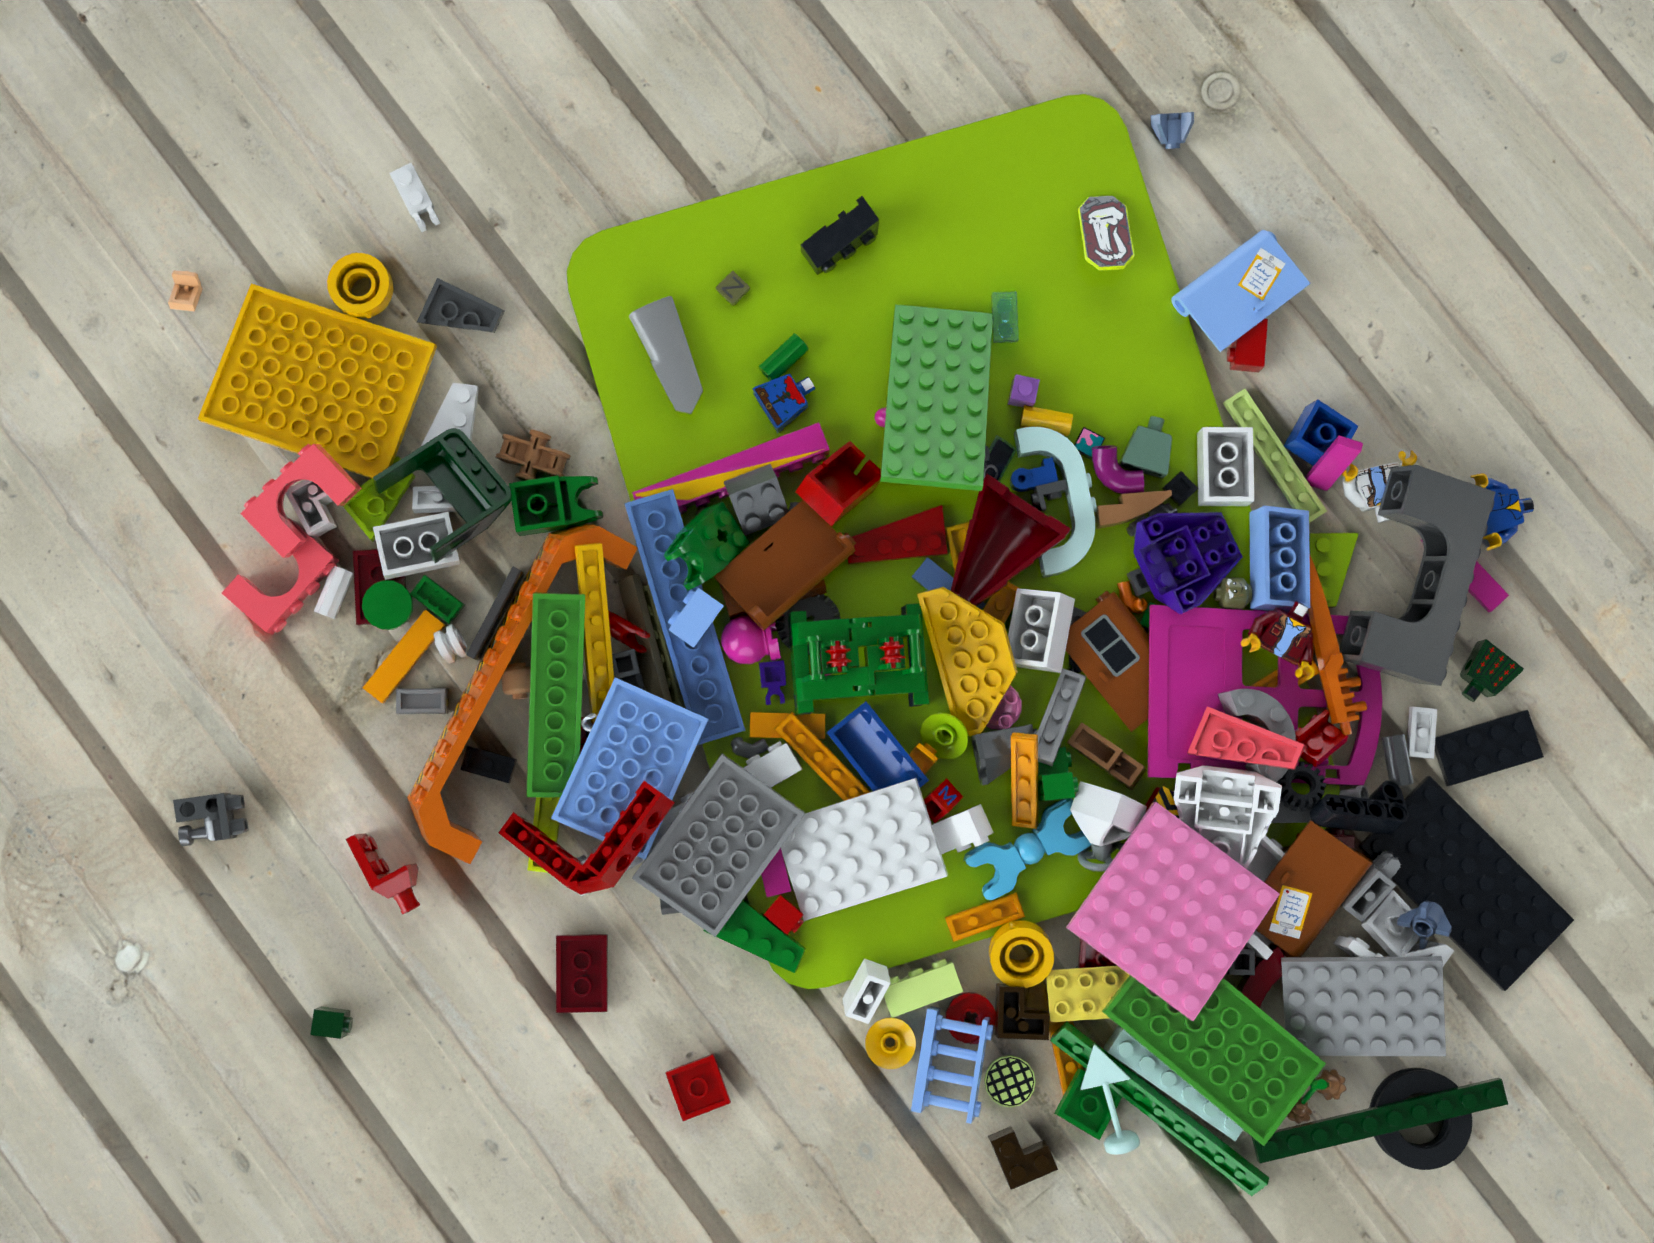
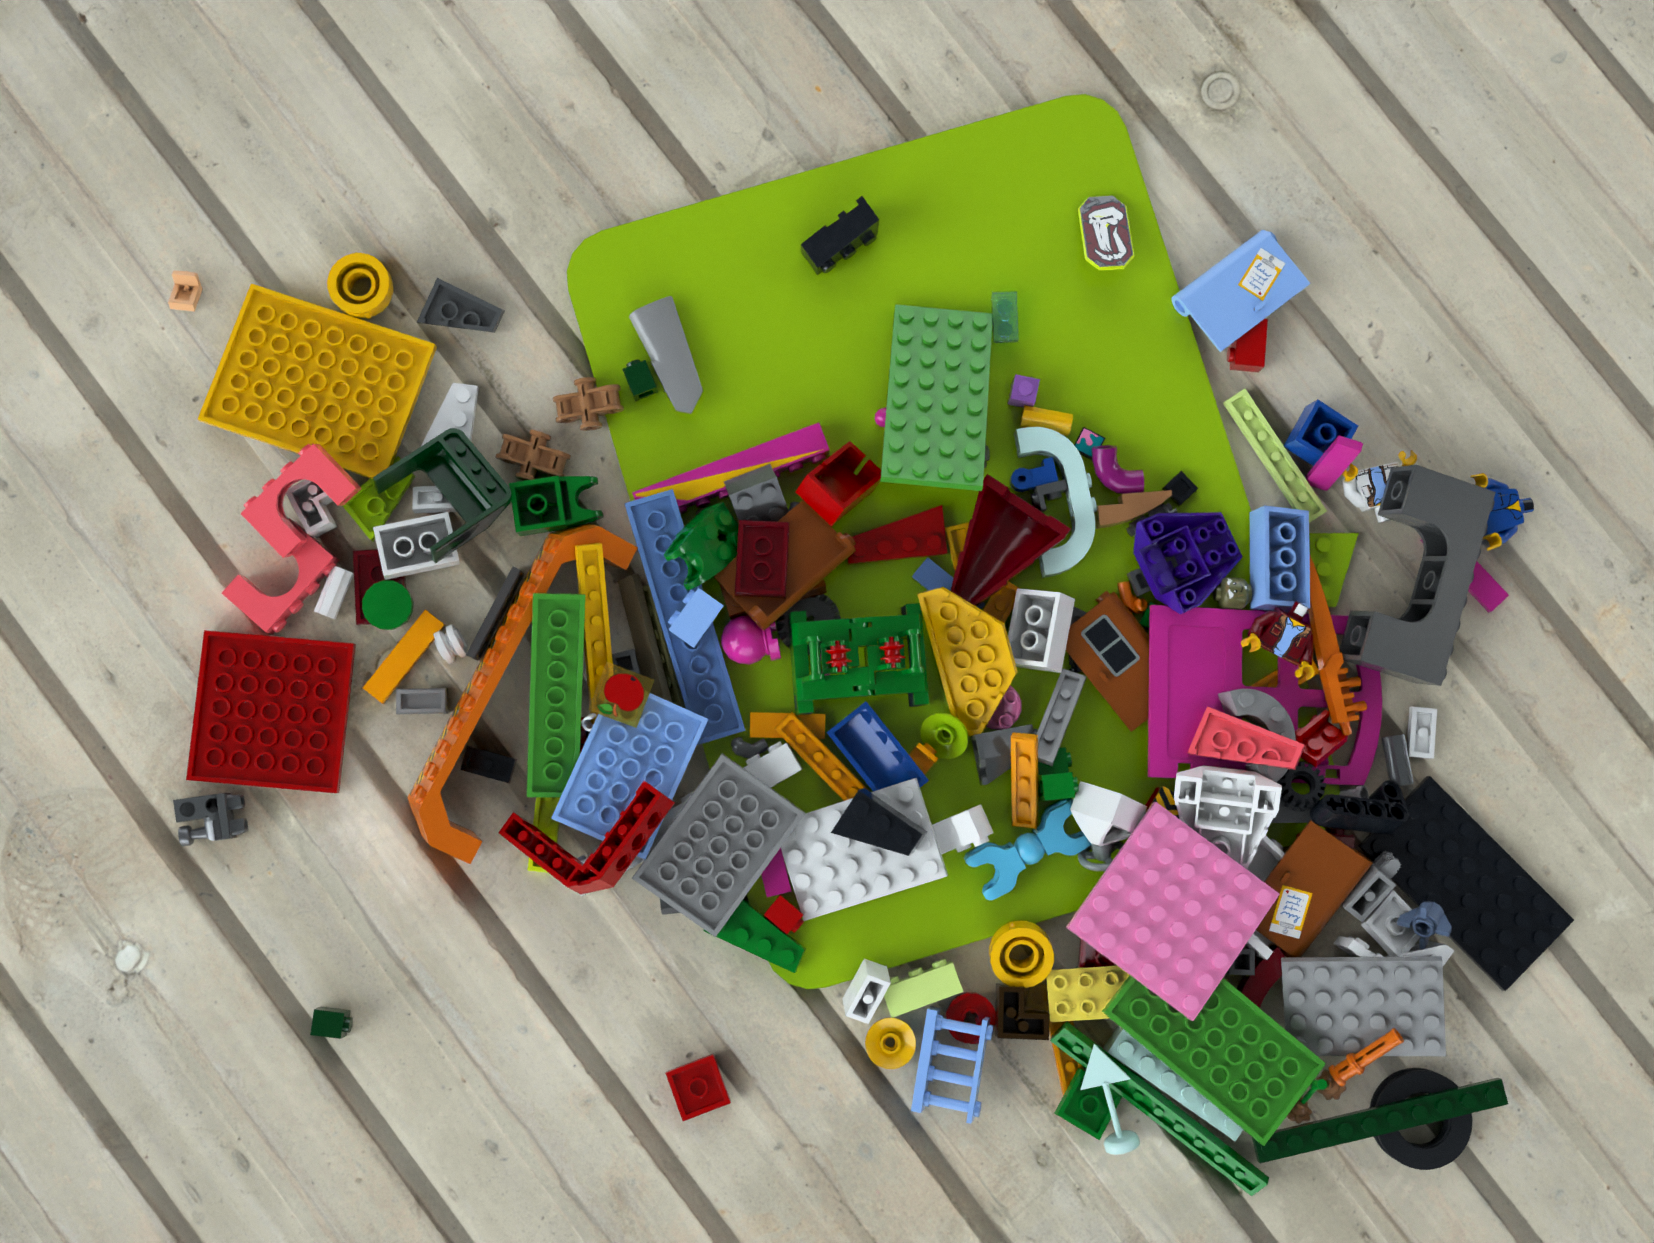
(271, 712): none -> red plate
(392, 885): red plate -> none
(414, 194): white hinge -> none
(437, 599): green plate -> none
(516, 680): light nougat head -> none
(581, 973): dark red plate -> none
(588, 403): none -> medium nougat axle
(621, 694): none -> tile
(625, 632): red piece -> none
(639, 379): none -> dark green brick
(732, 288): olive tile -> none
(762, 559): none -> dark red tile
(772, 677): dark purple plate -> none
(783, 357): green axle -> none
(783, 399): blue torso -> none
(878, 824): none -> black wedge
(942, 800): red brick -> none
(984, 916): light orange tile -> none
(1000, 457): black slope -> none
(1009, 1081): tile -> none
(1021, 1164): dark brown brick -> none
(1107, 756): medium nougat slope -> none
(1148, 449): sand green torso -> none
(1172, 128): sand blue brick -> none
(1225, 466): white brick -> none
(1357, 1062): none -> orange pin
(1487, 748): black plate -> none
(1488, 671): dark green torso -> none

